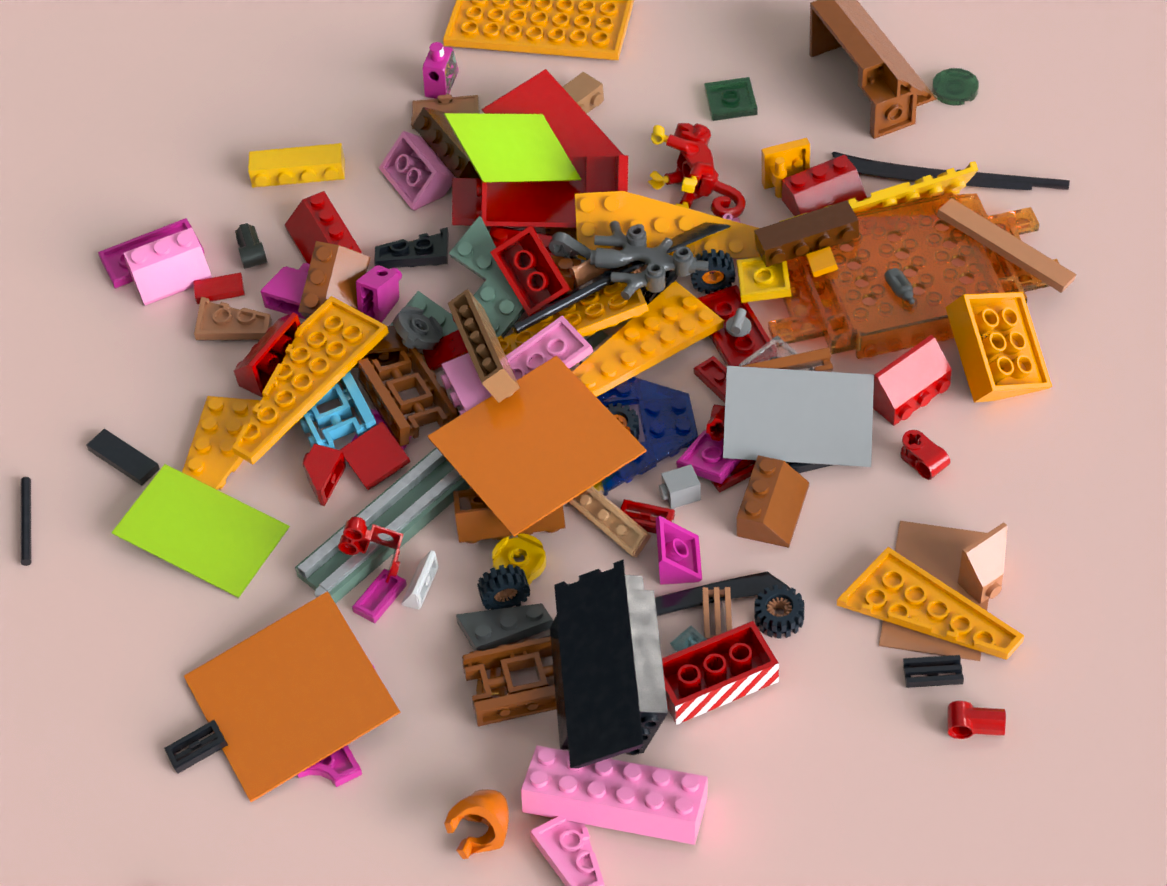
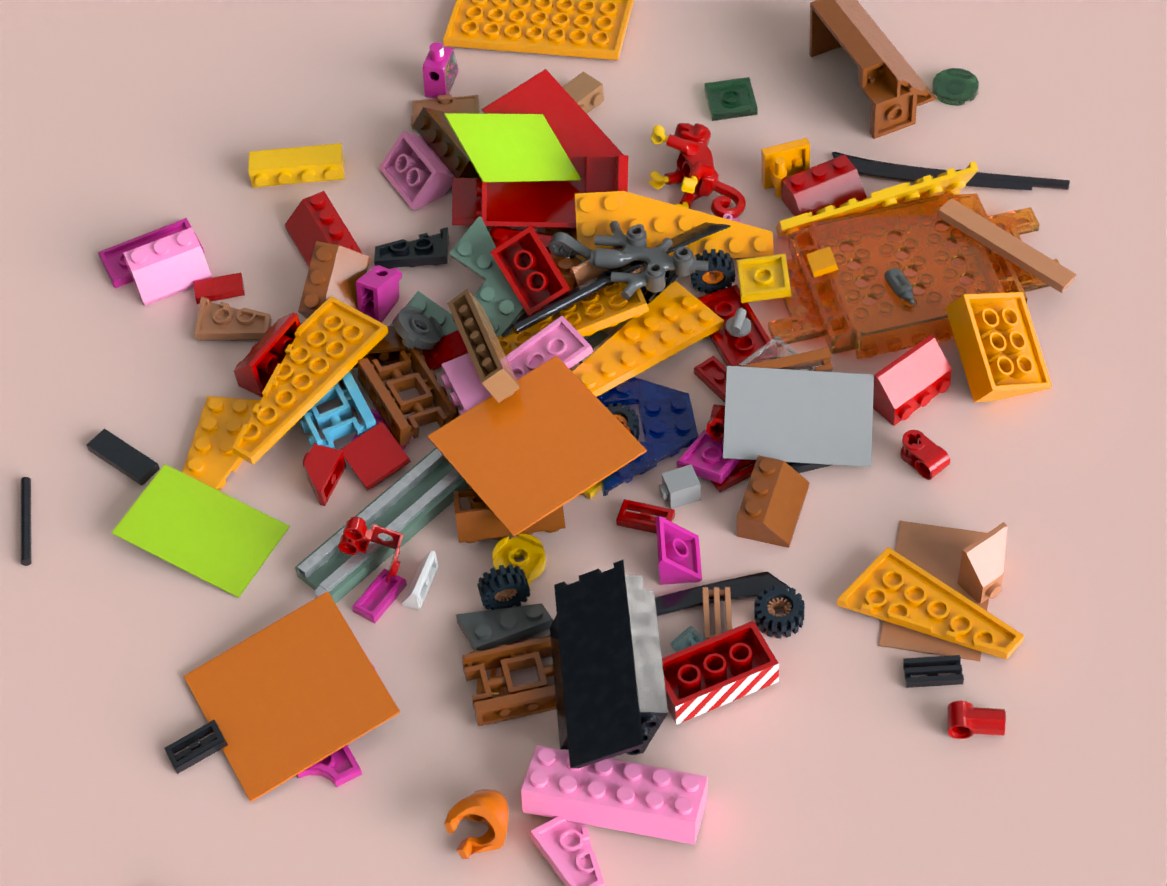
(250, 248): pearl dark grey piece -> none
(285, 290): dark pink torso -> none
(611, 521): light nougat tile -> none
(806, 233): reddish brown brick -> none

